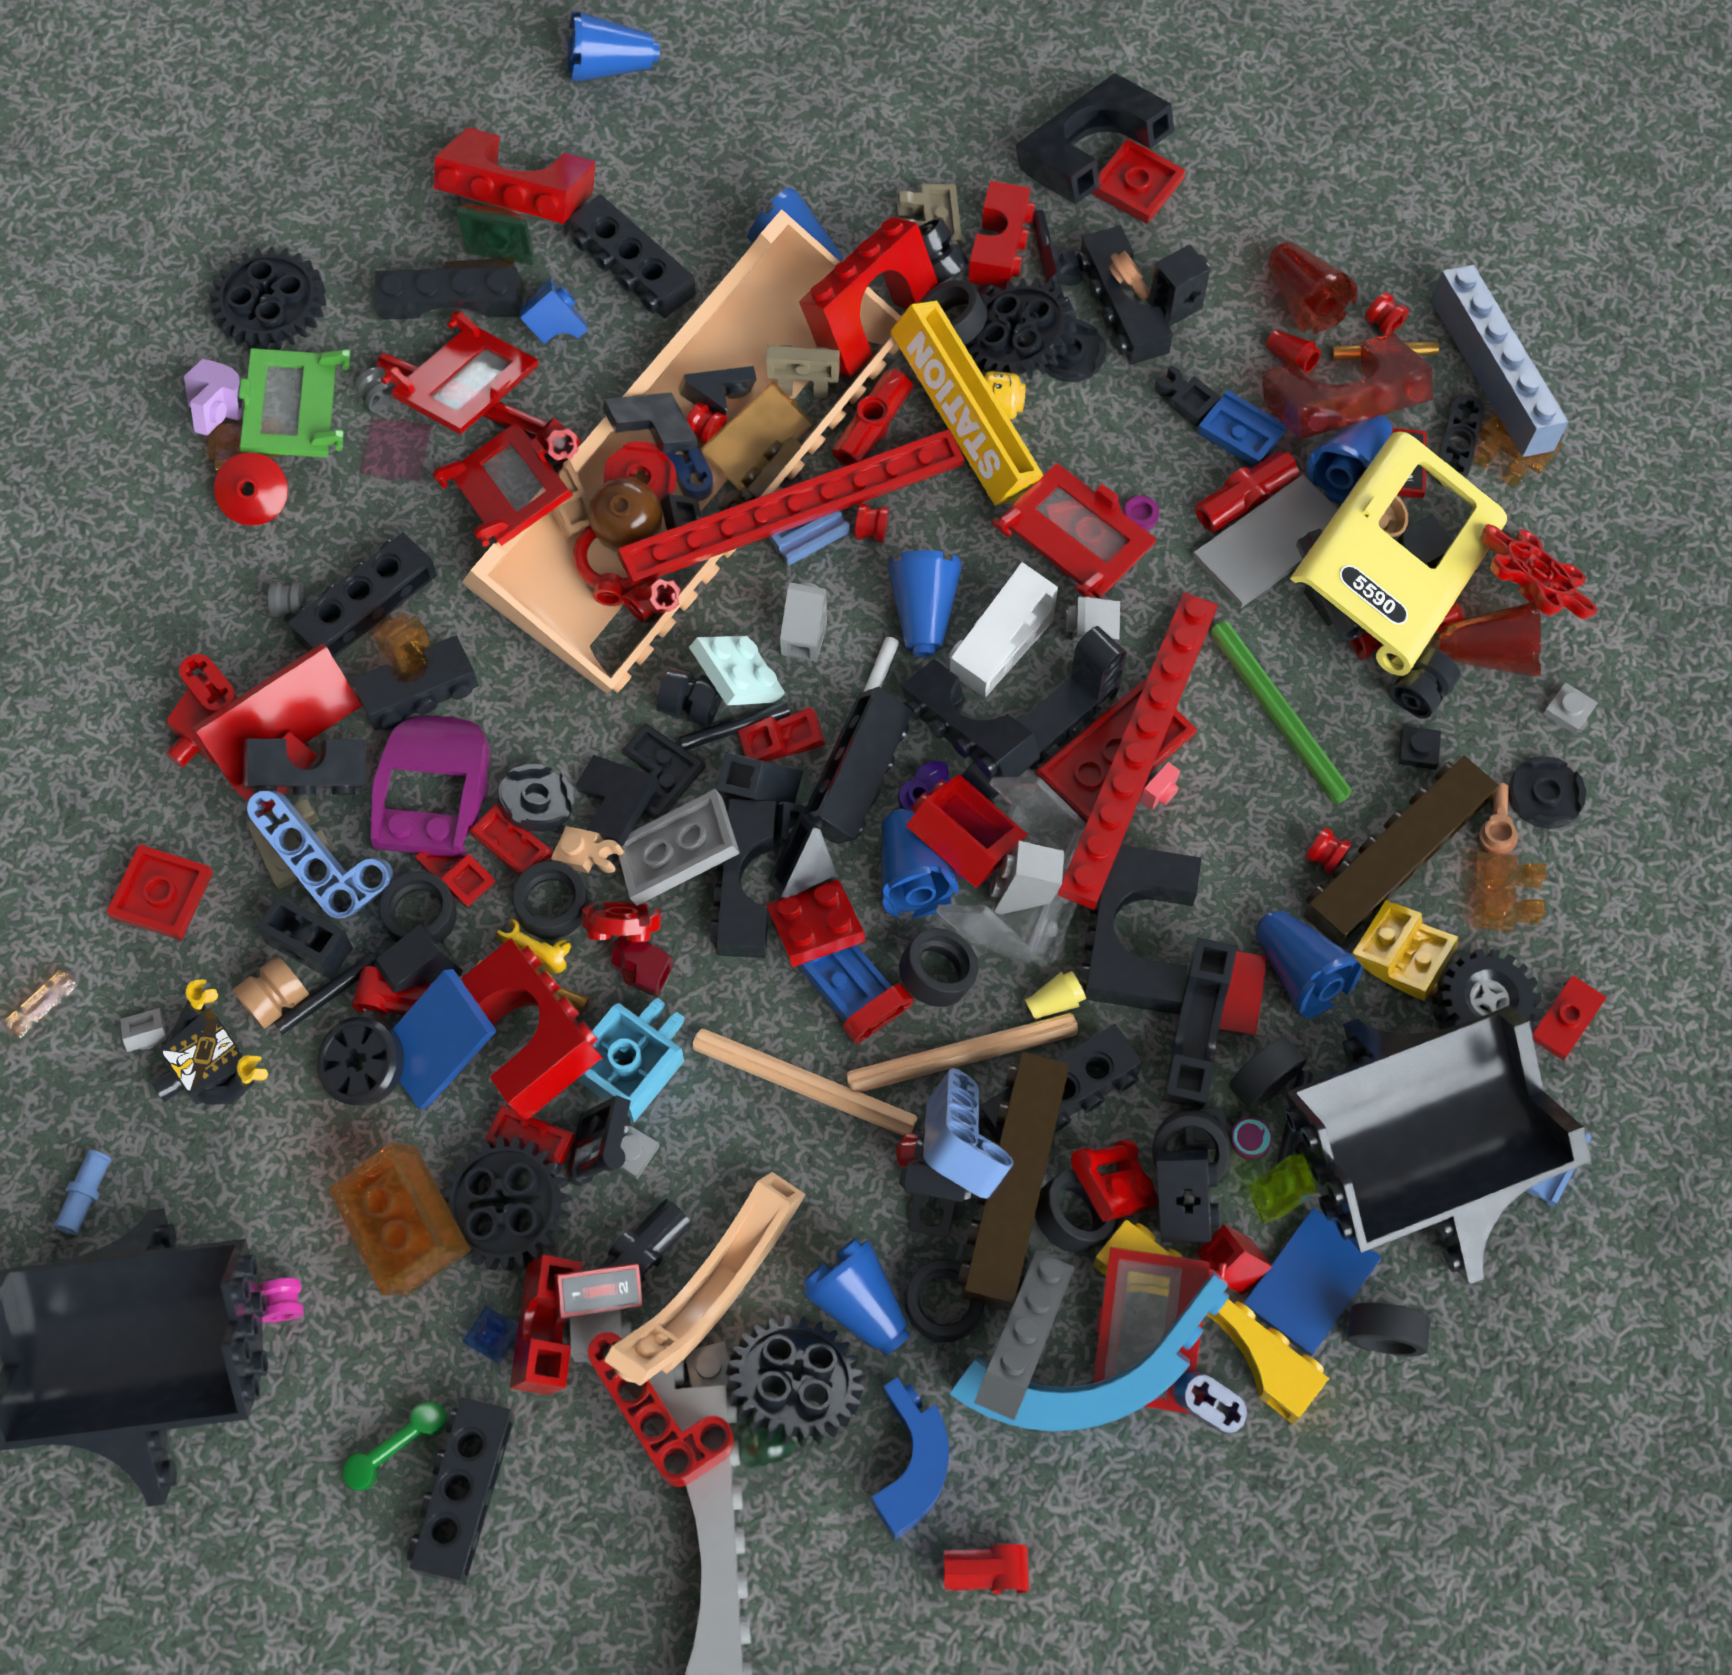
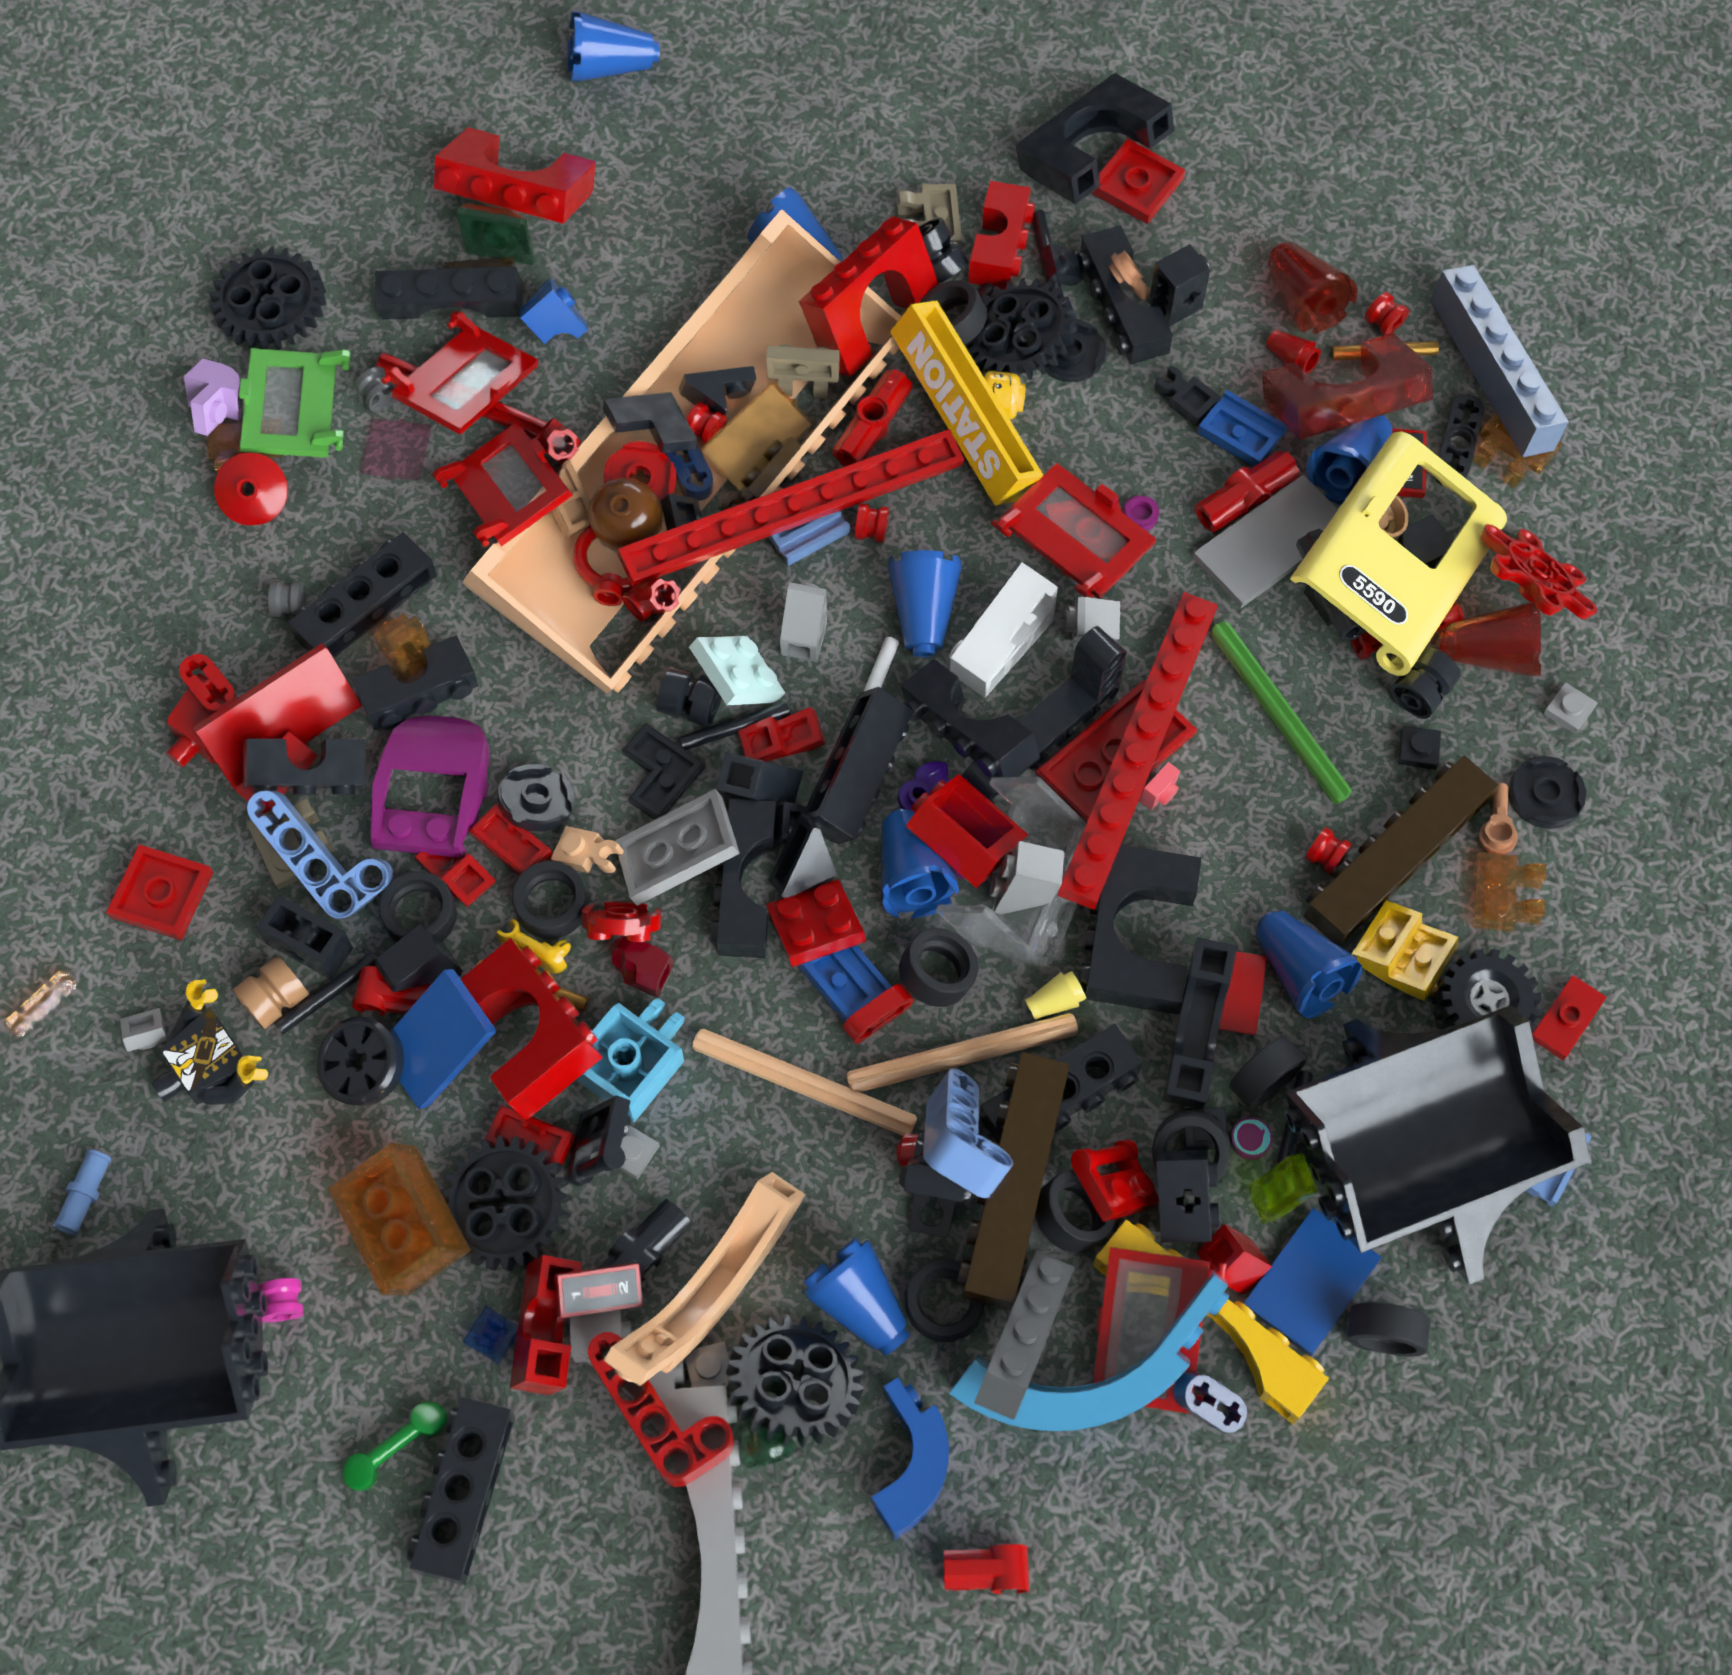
(623, 794): black tile -> none
(631, 256): black brick -> none

